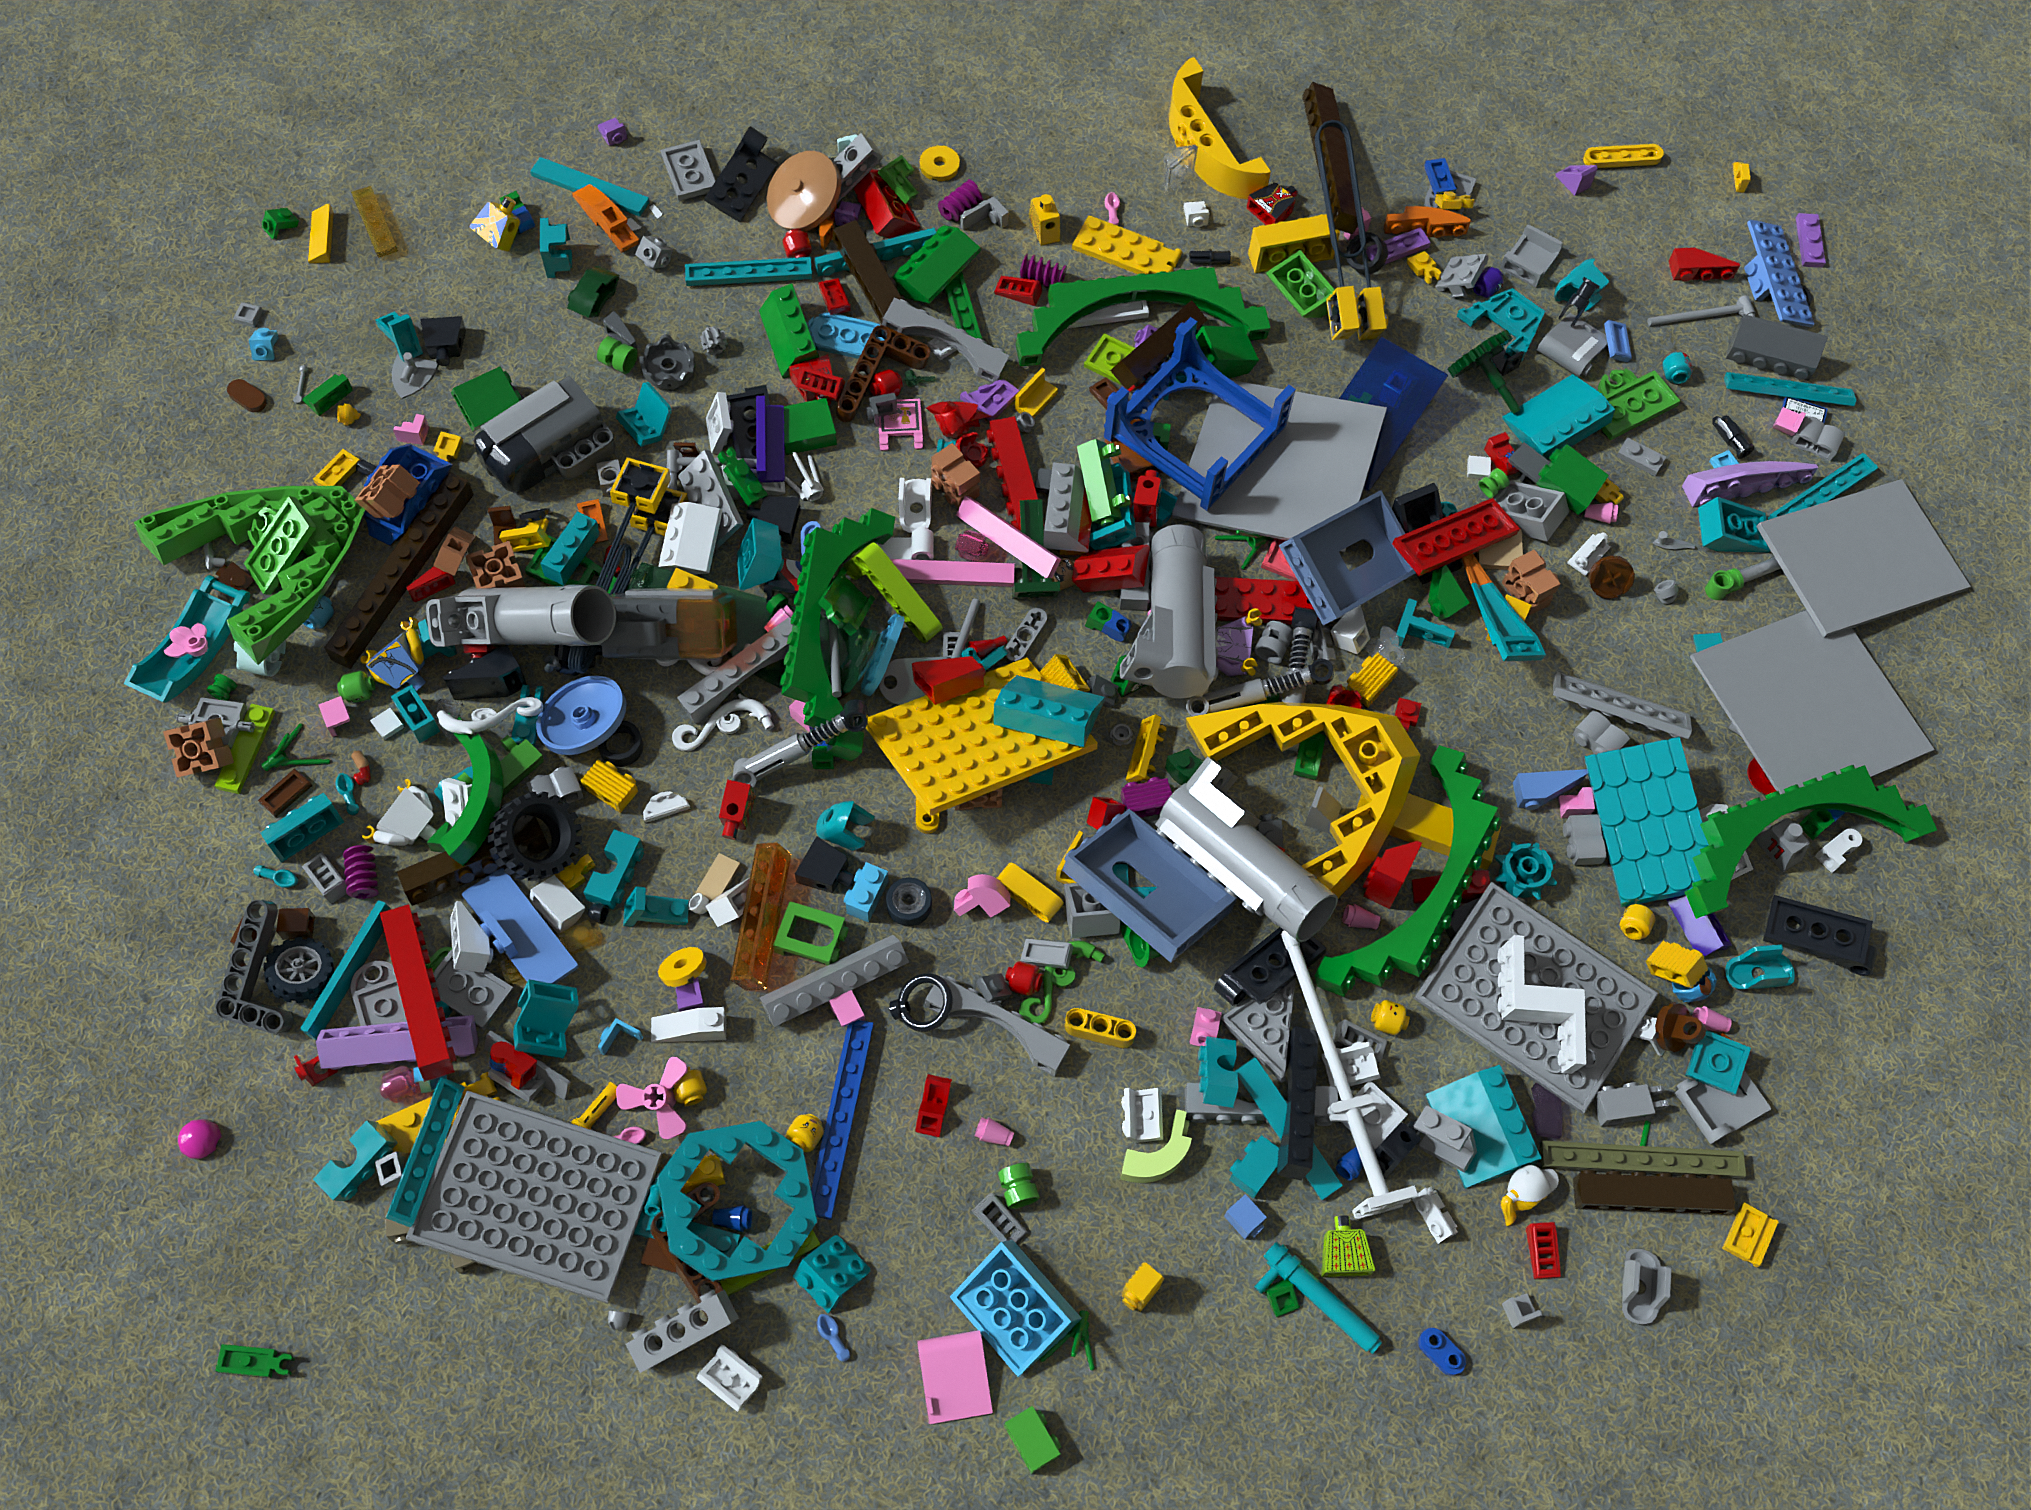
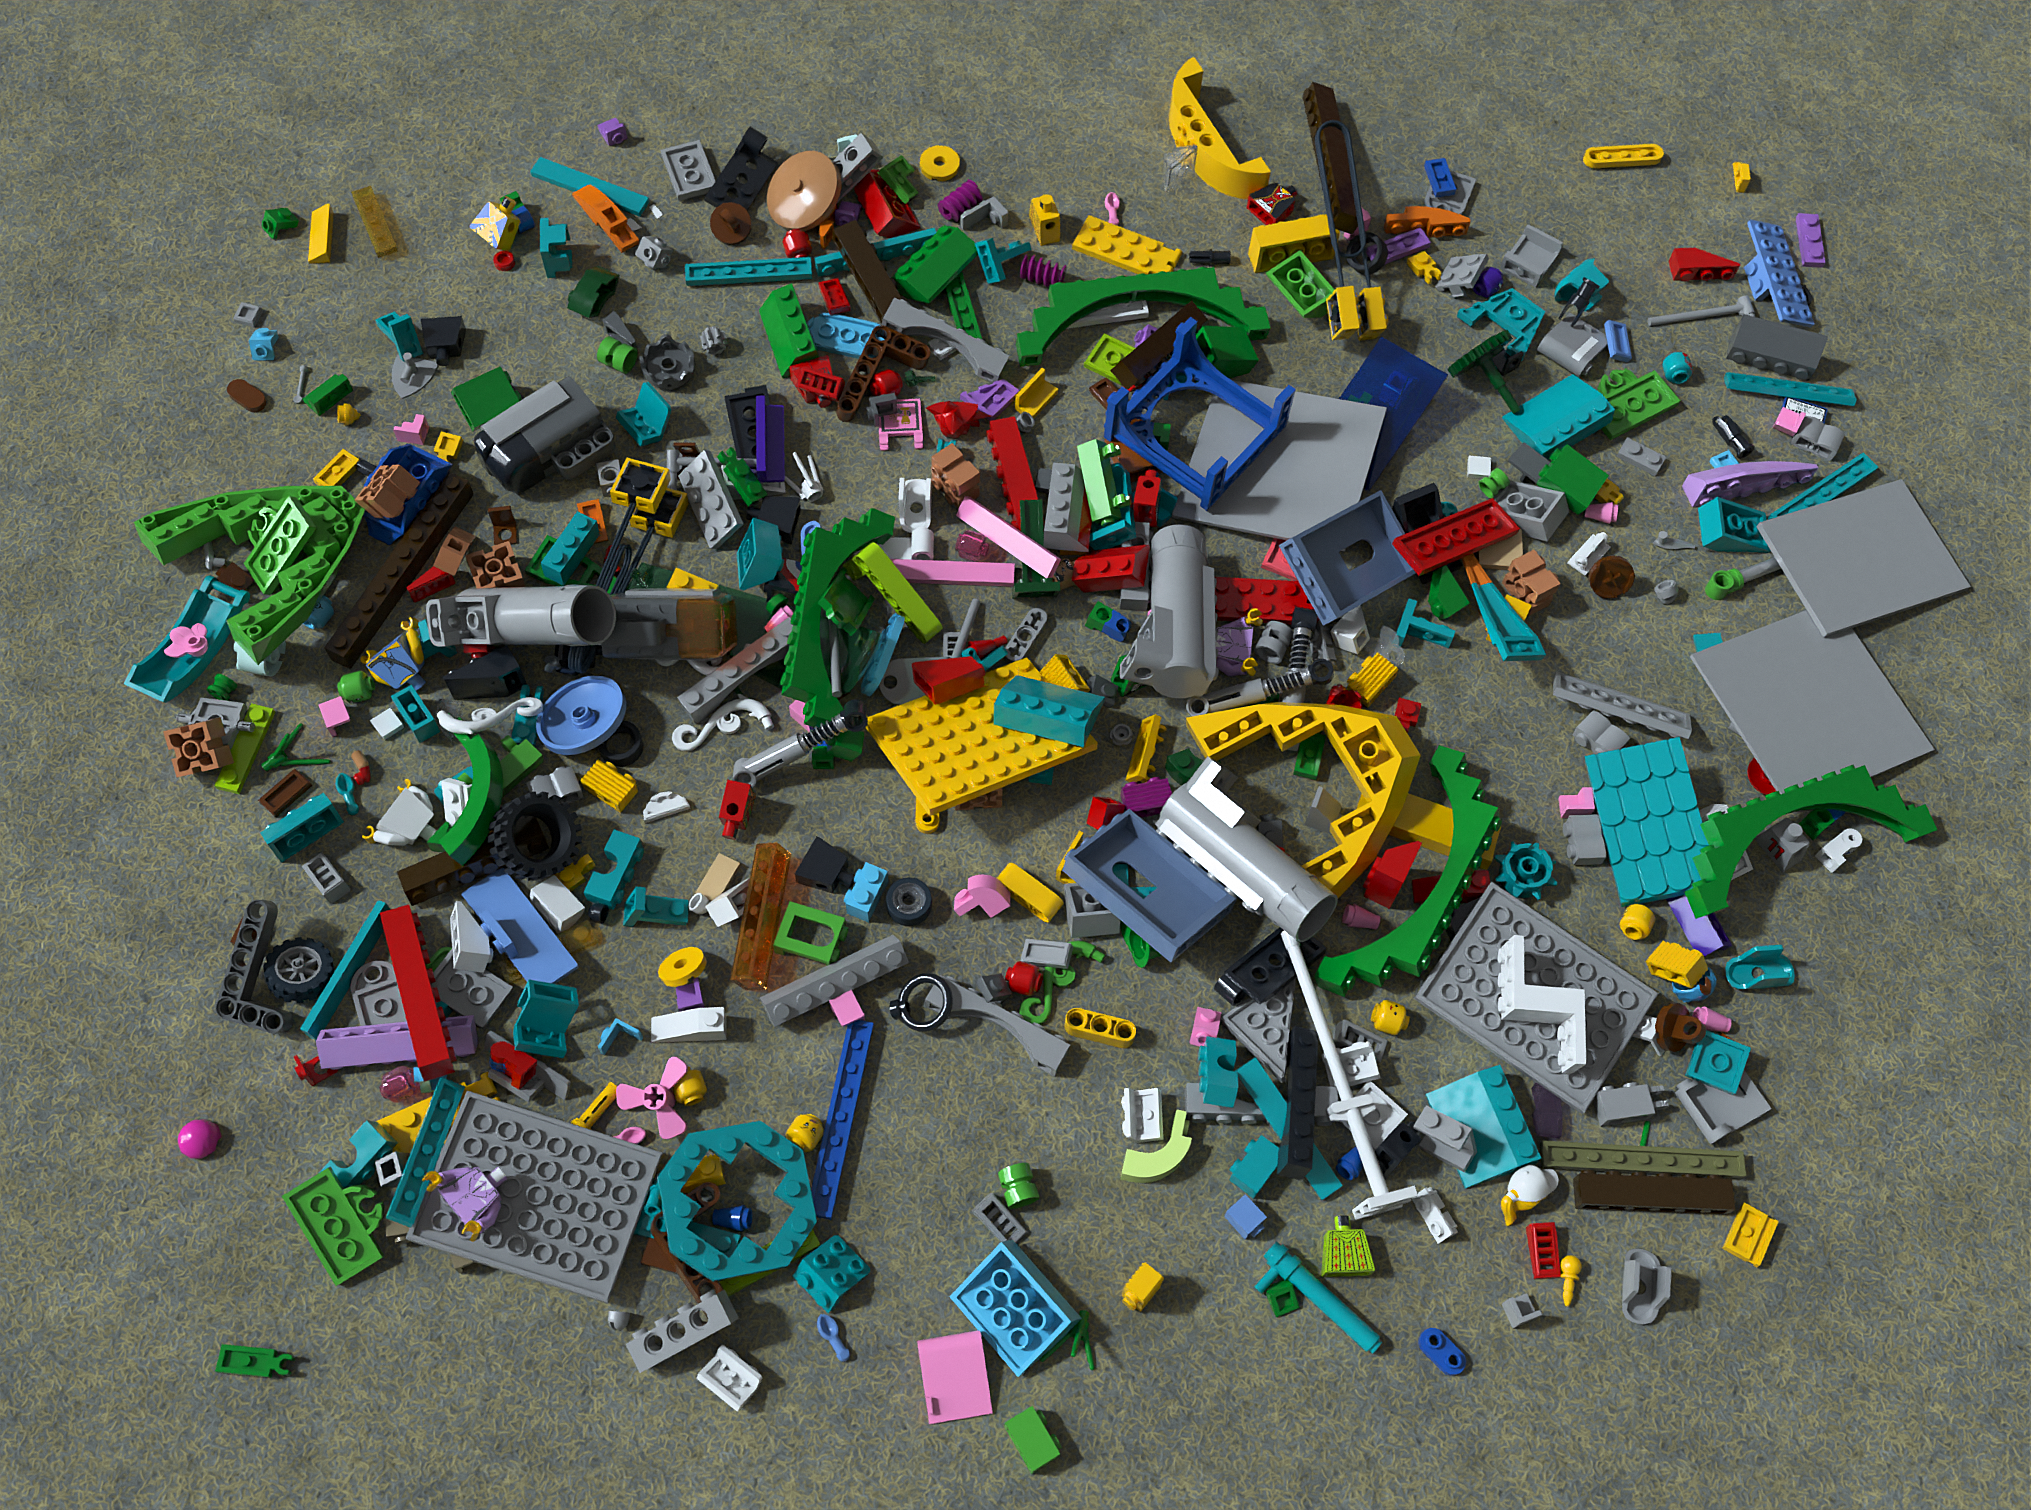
(282, 877): teal piece -> none
(295, 923): reddish brown panel -> none
(337, 1223): none -> bright green plate
(359, 872): magenta piece -> none
(470, 1195): none -> lavender torso
(504, 260): none -> red tile
(532, 535): yellow piece -> none
(690, 538): white slope -> none
(719, 423): white plate -> none
(730, 223): none -> reddish brown tile
(808, 426): green brick -> none
(835, 830): teal piece -> none
(933, 1105): red slope -> none
(972, 450): red hair -> none
(992, 257): none -> teal bracket
(993, 1132): bright pink cone -> none
(1030, 295): red slope -> none
(1196, 214): white bracket -> none
(1254, 541): green plant -> none
(1451, 201): yellow plate -> none
(1500, 450): red leg -> none
(1539, 788): medium blue slope -> none
(1571, 1268): none -> yellow bar
(1577, 177): medium lavender slope -> none
(1854, 954): black hinge -> none

